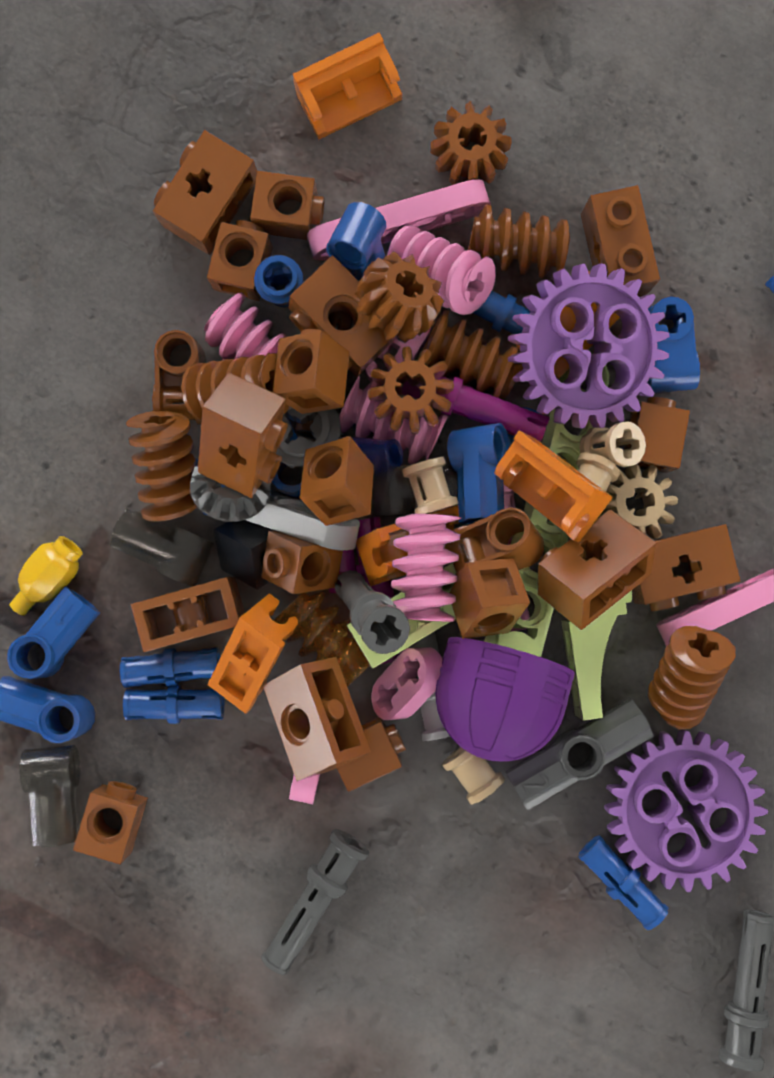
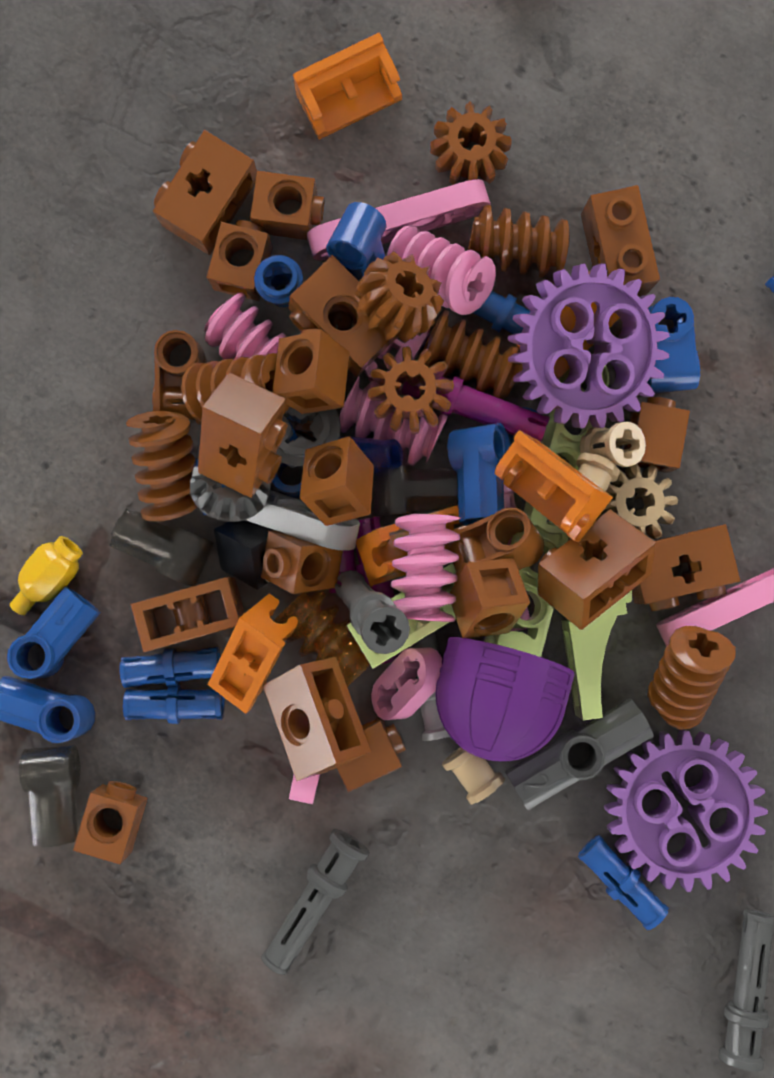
(429, 486): tan bush -> none

